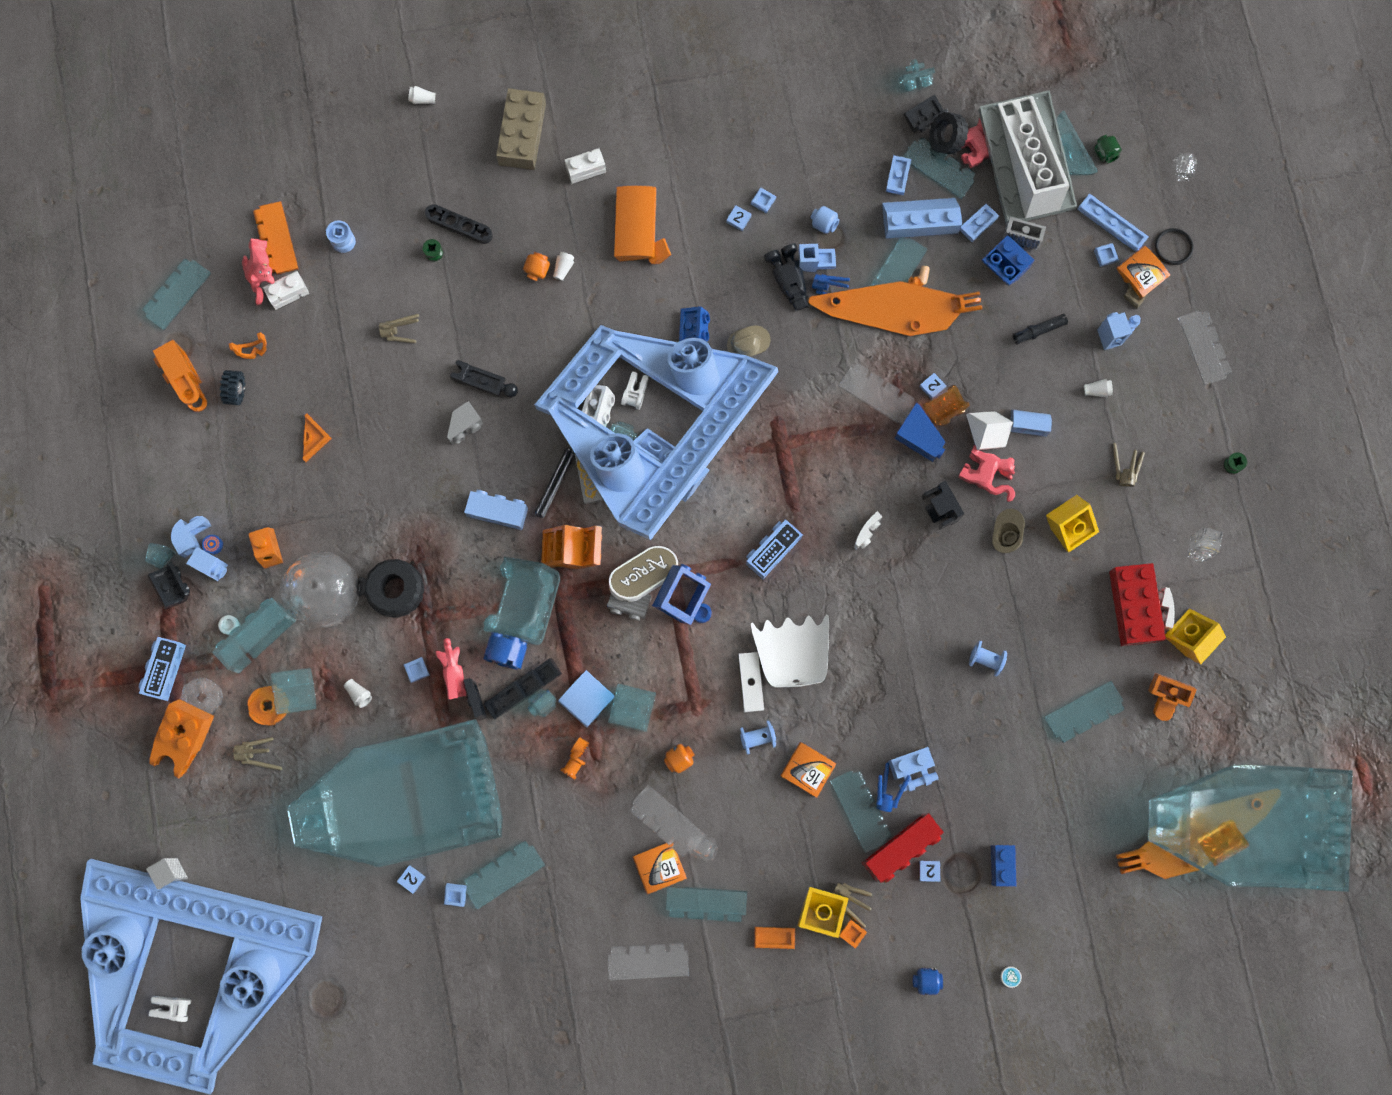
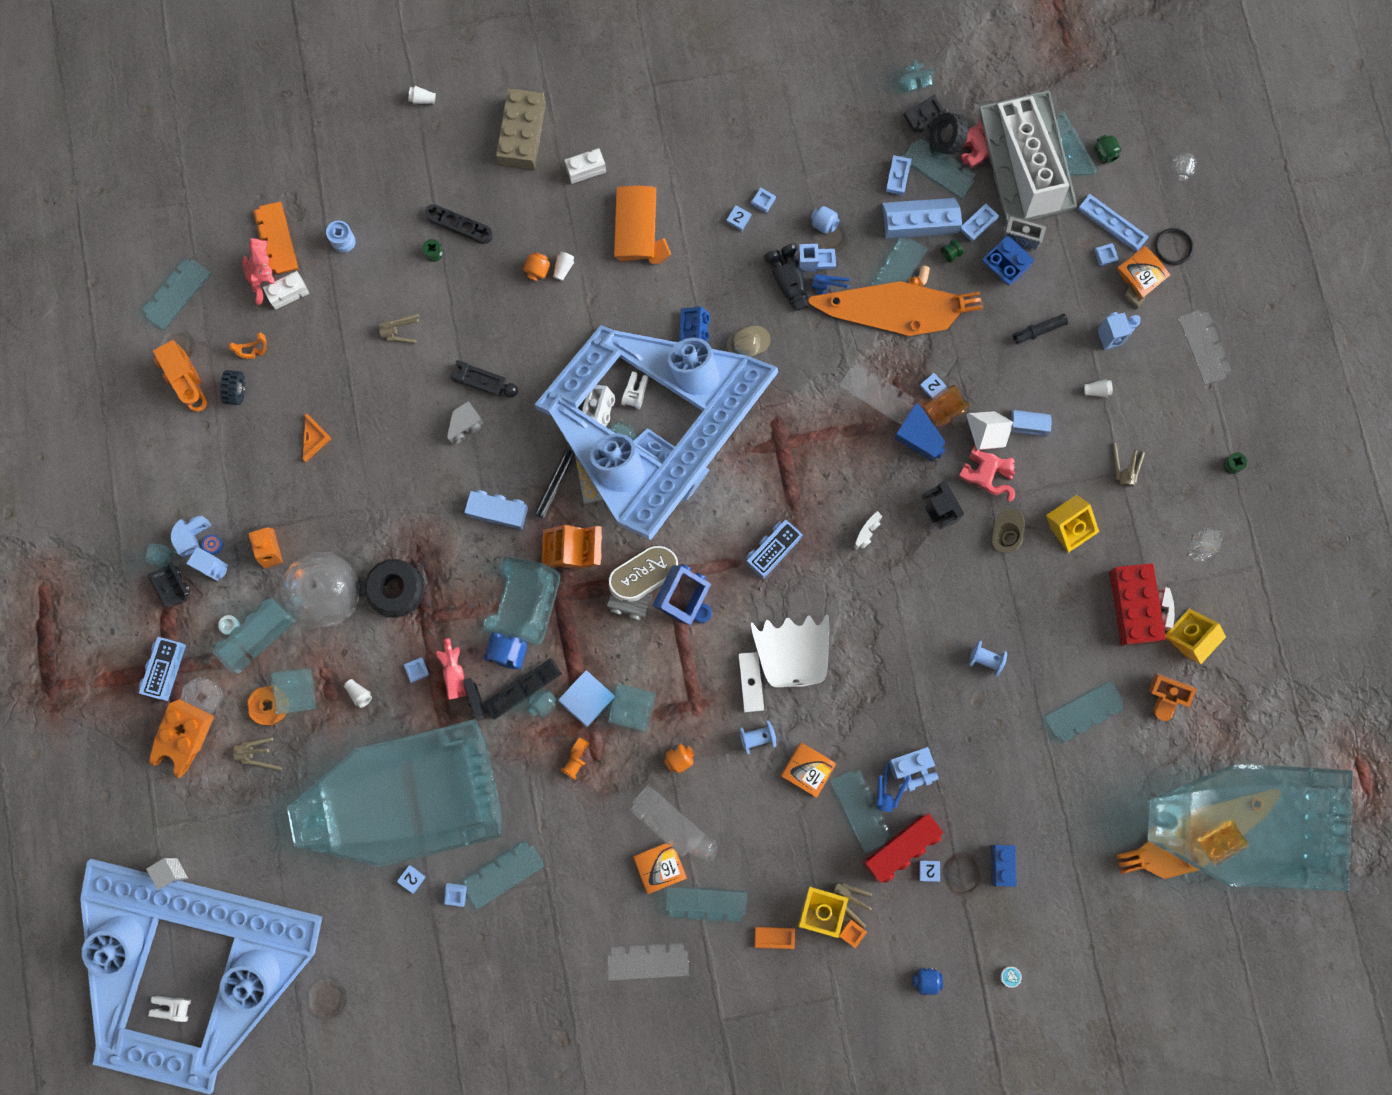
(952, 250): none -> dark green wheel

